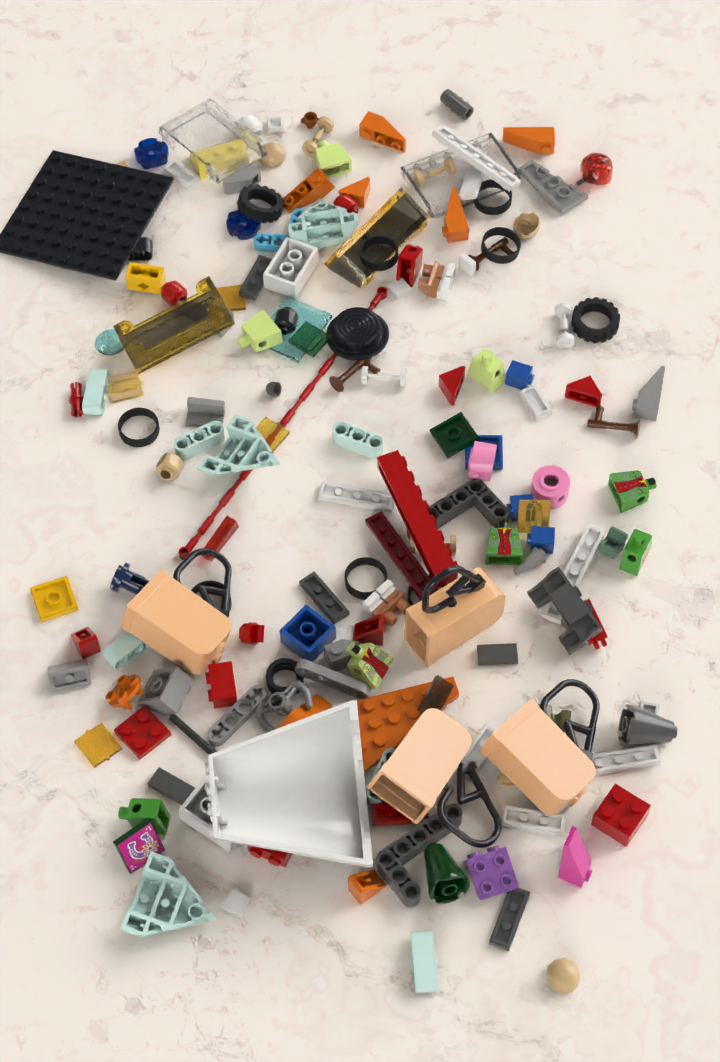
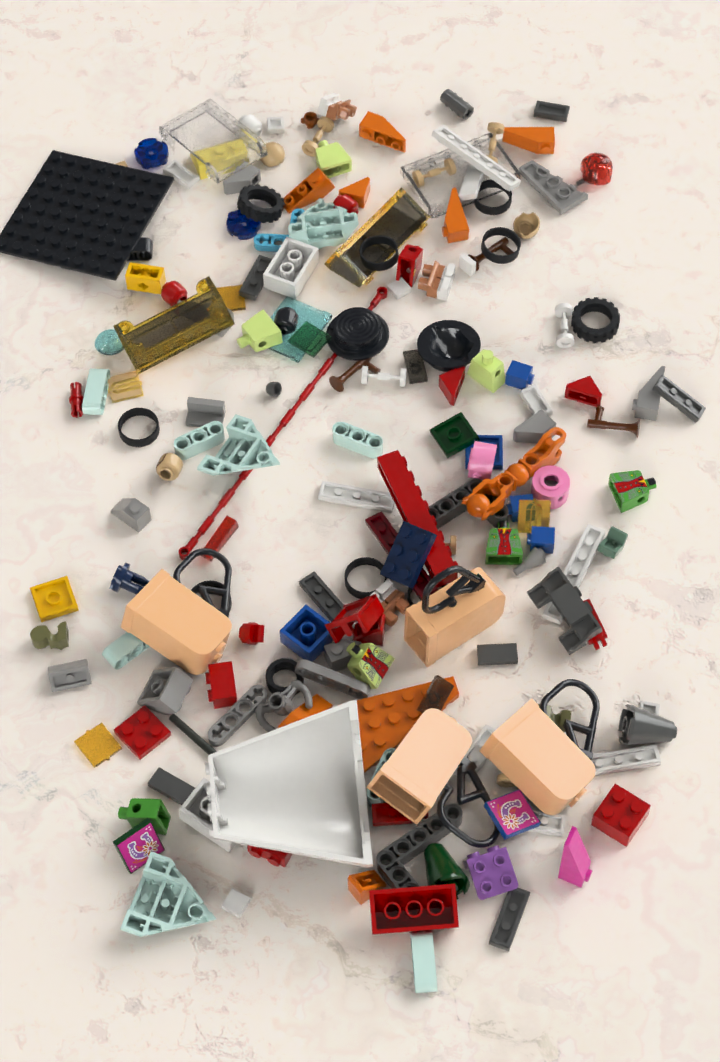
(42, 637): none -> olive leg
(86, 642): red slope -> none
(124, 691): orange plate -> none
(132, 513): none -> light grey slope
(272, 432): clear yellow piece -> none
(334, 108): none -> nougat hips
(364, 611): none -> red window
(408, 554): none -> dark blue plate
(413, 909): none -> red slope
(415, 367): none -> clear smoke plate
(448, 345): none -> black piece
(495, 128): none -> tan wheel
(512, 814): none -> tile
(533, 428): none -> light grey slope
(543, 454): none -> orange piece
(551, 111): none -> dark grey tile
(563, 976): tan hair -> none
(638, 546): bright green torso -> none
(679, 398): none -> dark grey tile

